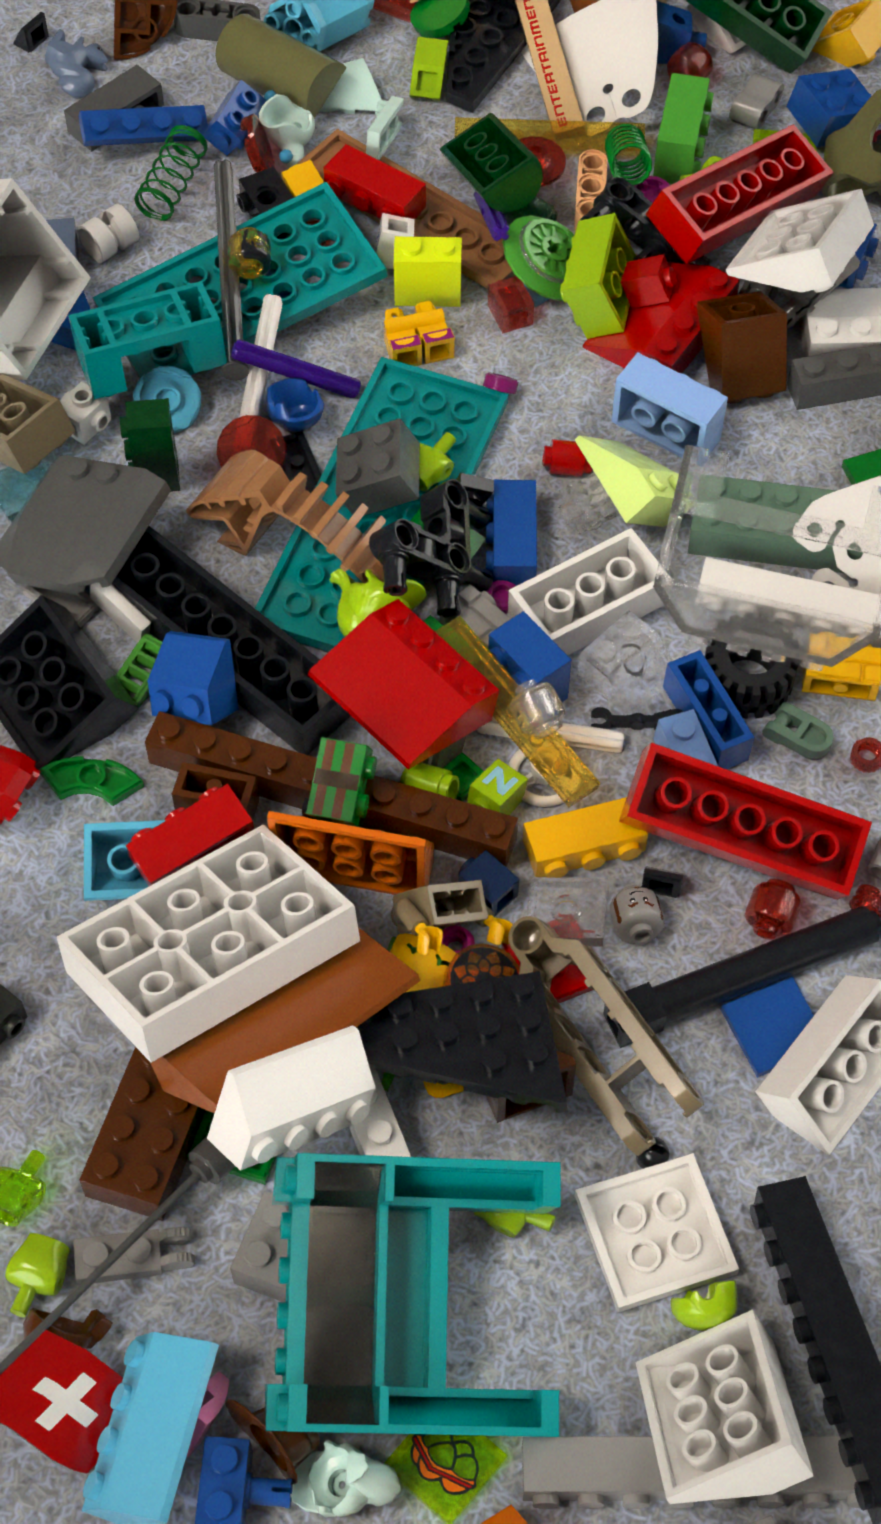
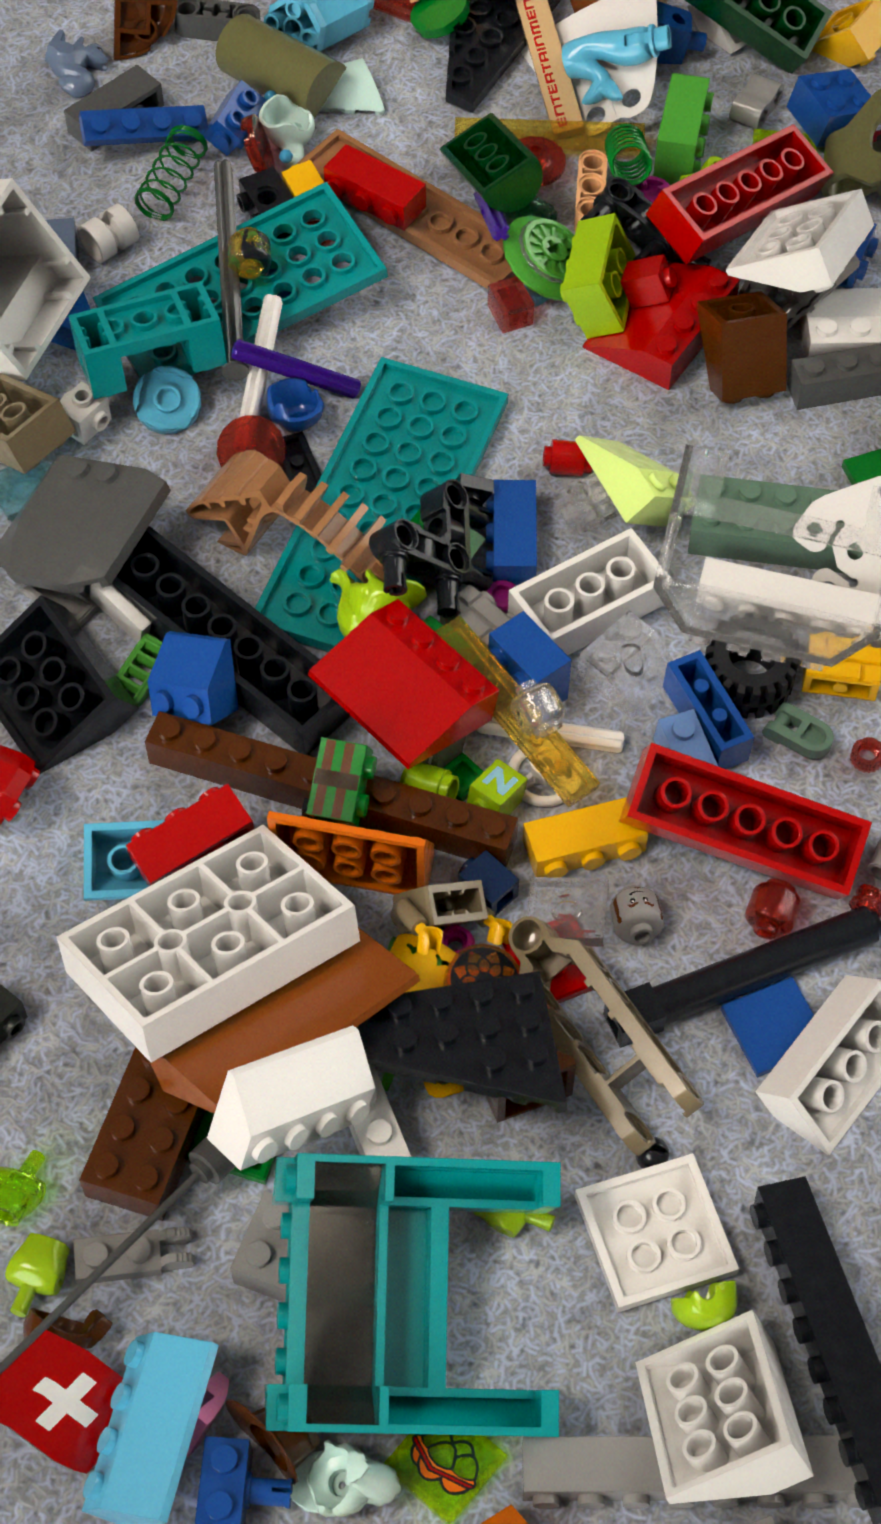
(32, 33): black slope -> none
(91, 776): green tile -> none
(151, 439): dark green brick -> none
(196, 779): reddish brown brick -> none
(378, 467): dark grey brick -> none
(384, 127): light aqua hinge -> none
(389, 228): white brick -> none
(418, 335): yellow hips -> none
(427, 270): neon yellow brick -> none
(428, 68): lime slope -> none
(433, 463): lime piece -> none
(500, 383): magenta tile -> none
(619, 47): none -> medium azure piece
(635, 721): black piece -> none
(662, 881): black slope -> none
(667, 406): light blue brick -> none
(690, 60): clear red head -> none

